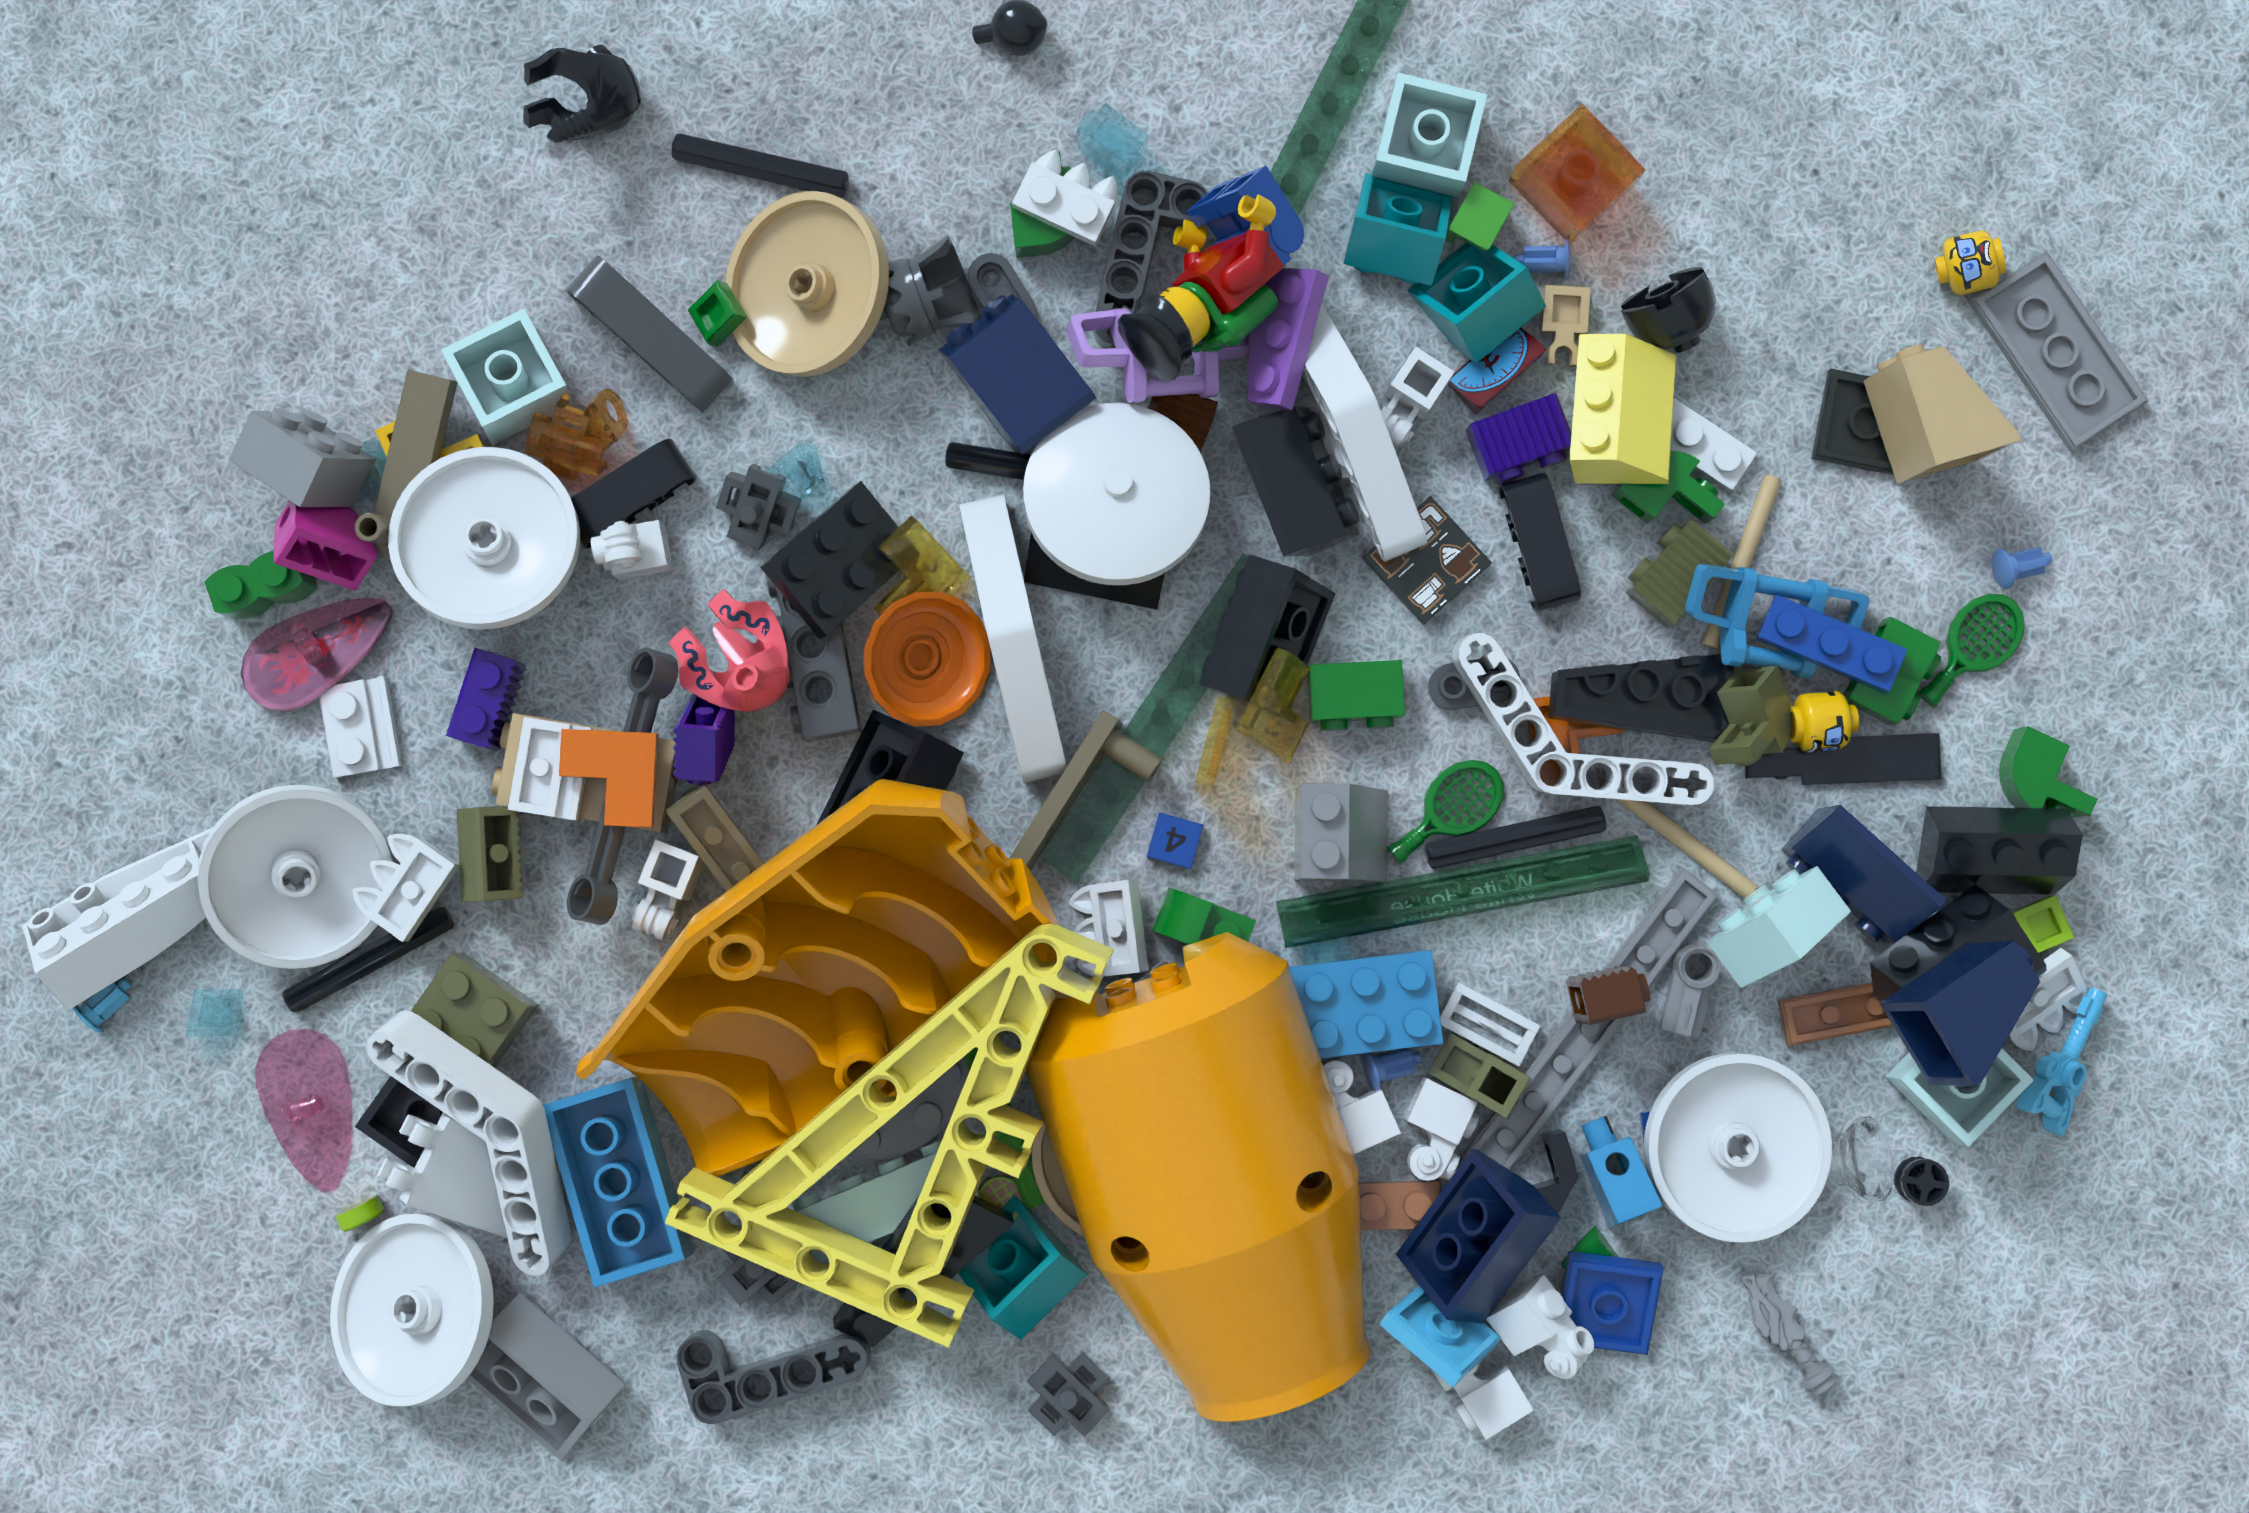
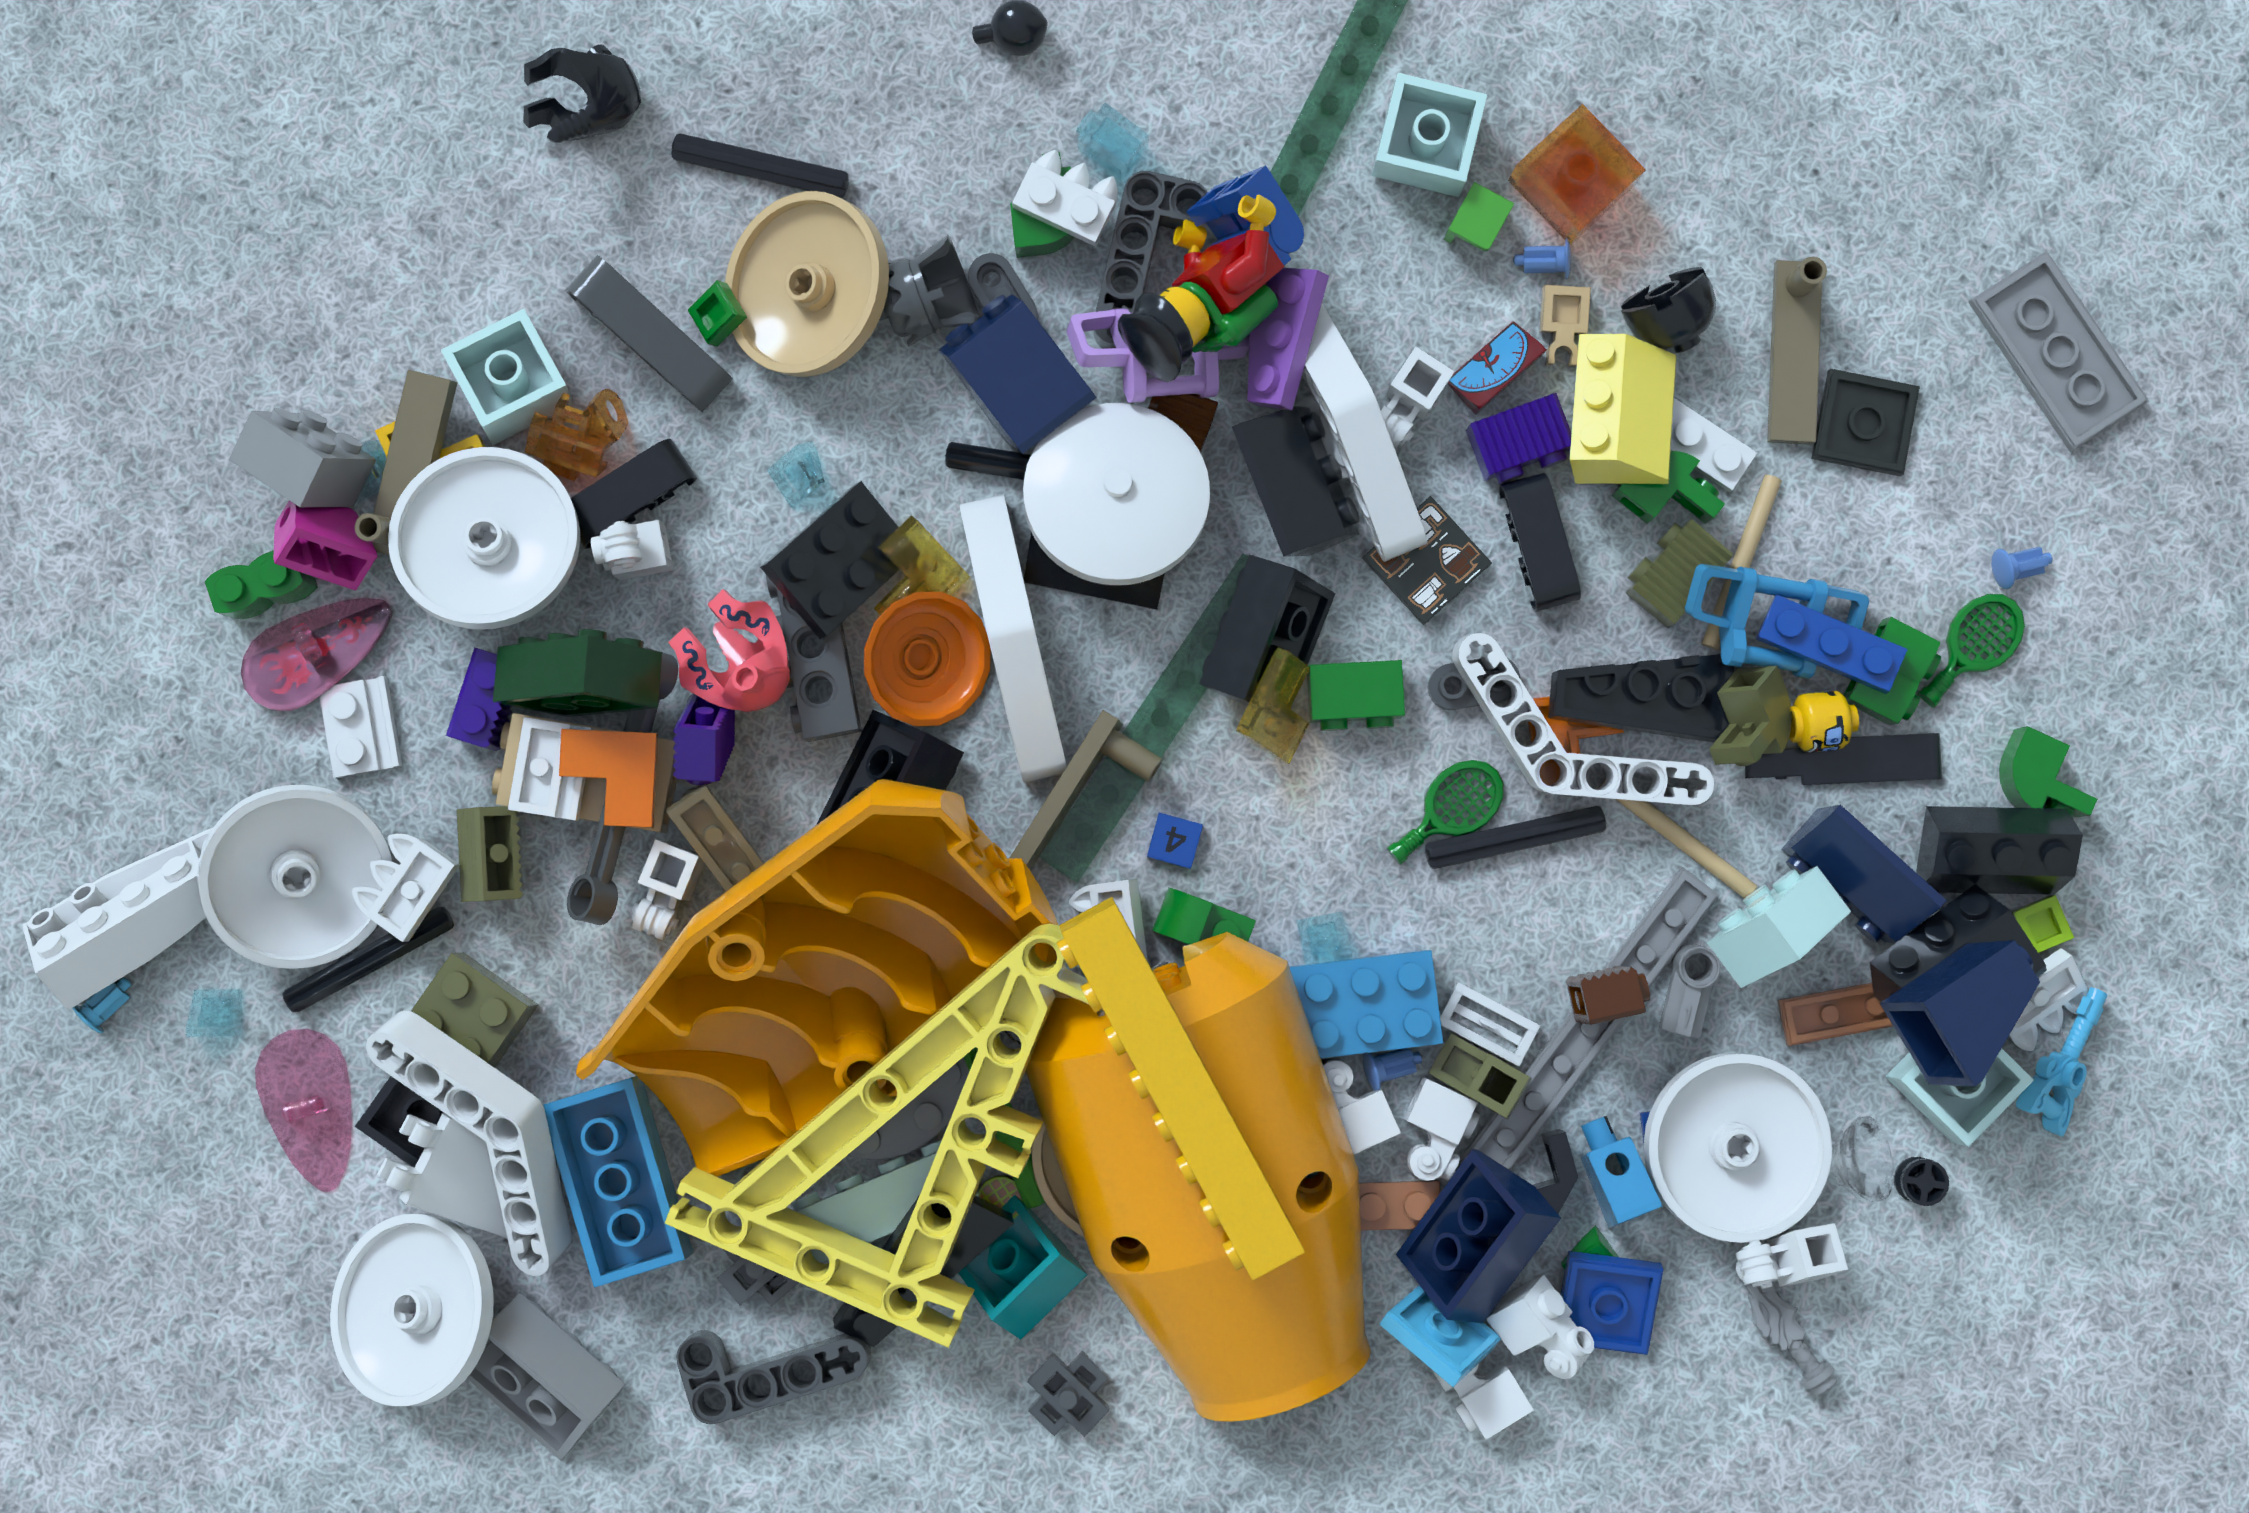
(359, 1213): lime tile -> none
(578, 674): none -> dark green brick
(755, 510): dark grey piece -> none
(1180, 1088): none -> yellow brick
(1214, 744): clear yellow tile -> none
(1340, 833): light grey slope -> none
(1398, 230): teal slope -> none
(1462, 891): clear green tile -> none
(1479, 299): teal slope -> none
(1792, 1258): none -> white brick
(1795, 351): none -> dark tan piece
(1933, 414): tan slope -> none
(1970, 262): yellow head -> none

